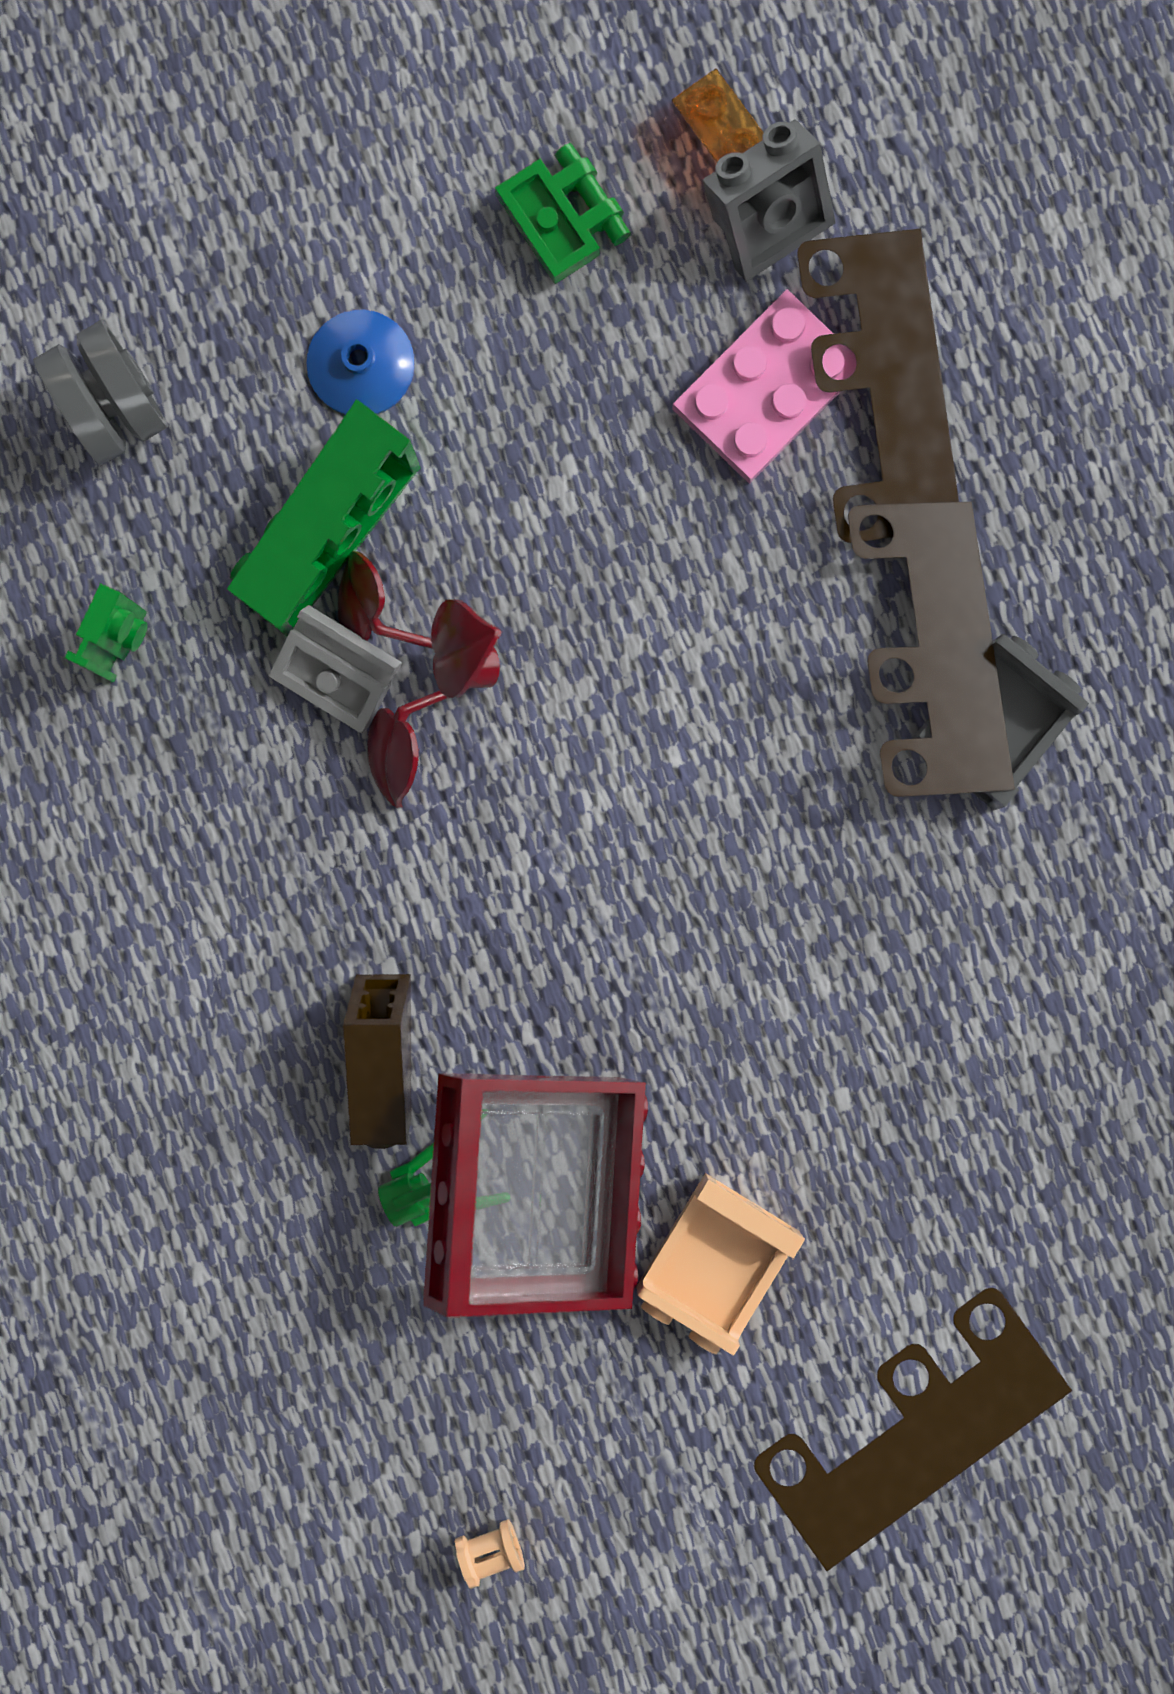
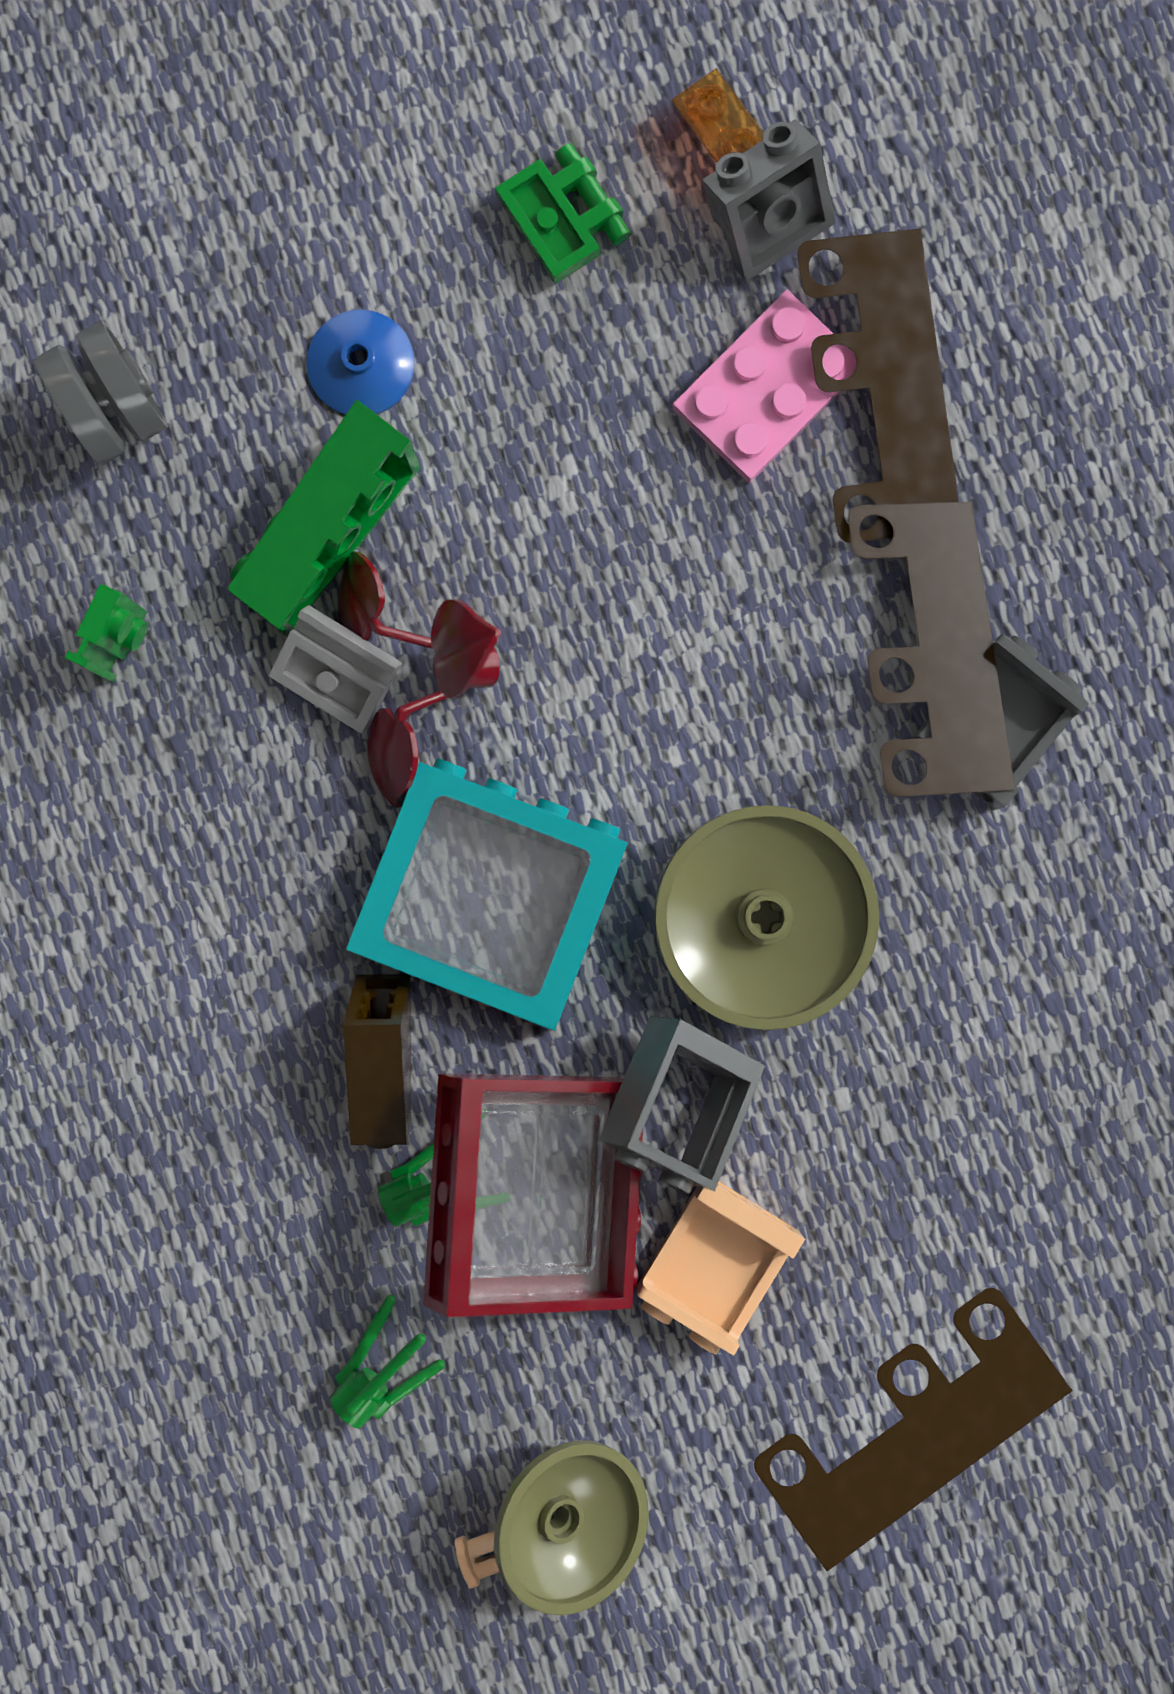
(364, 1393): none -> green plant
(488, 893): none -> piece
(591, 1541): none -> olive dish
(718, 1121): none -> dark grey window
(766, 917): none -> olive dish

